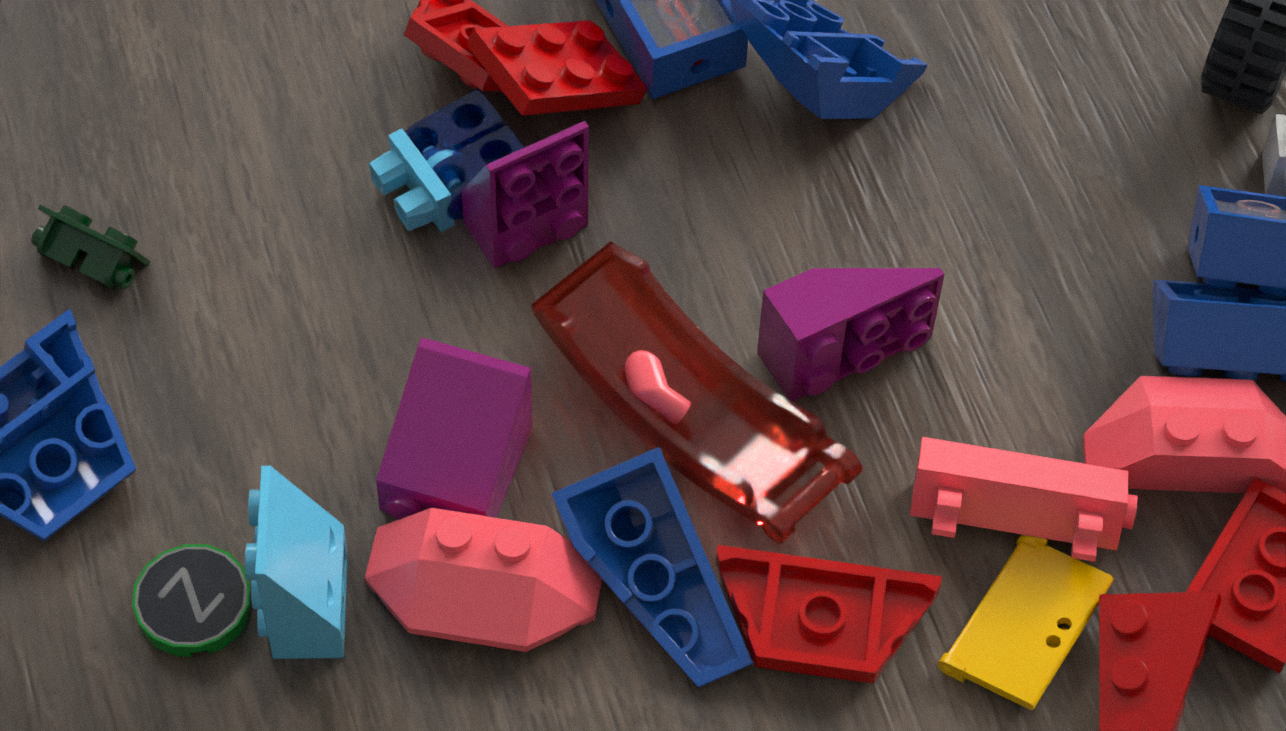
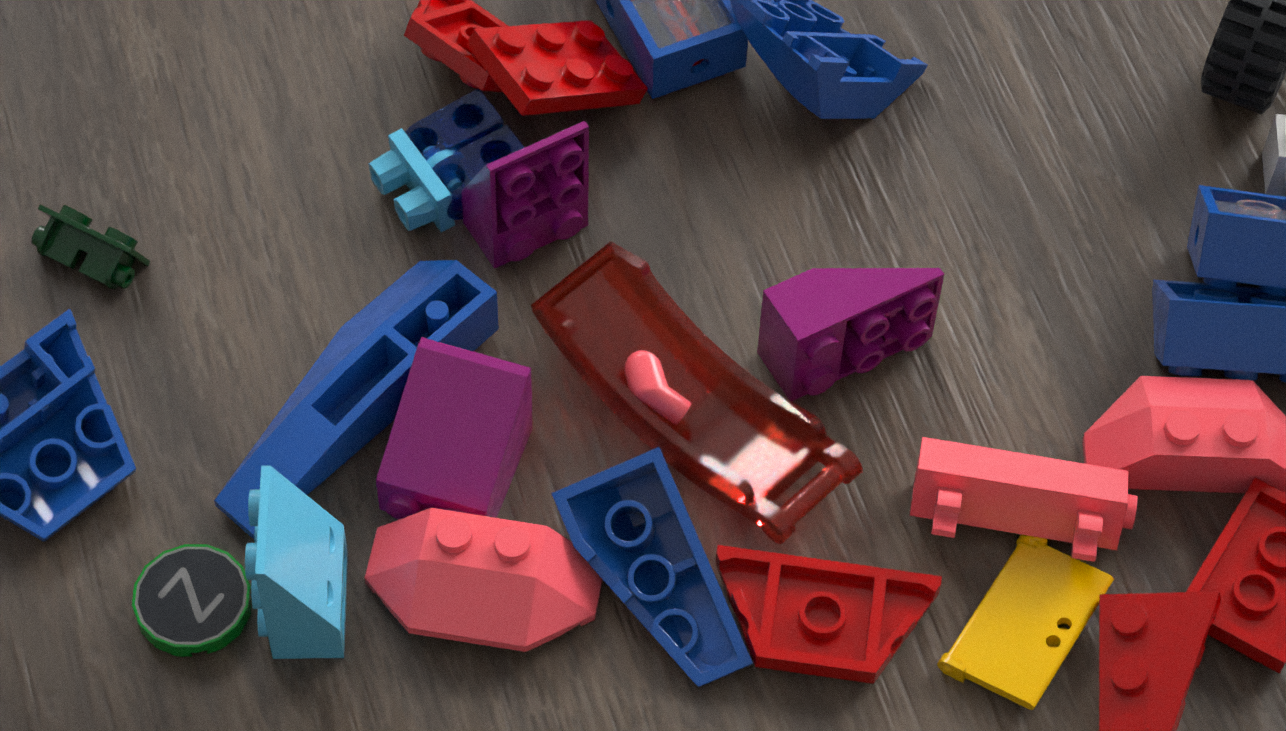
(362, 377): none -> blue wedge

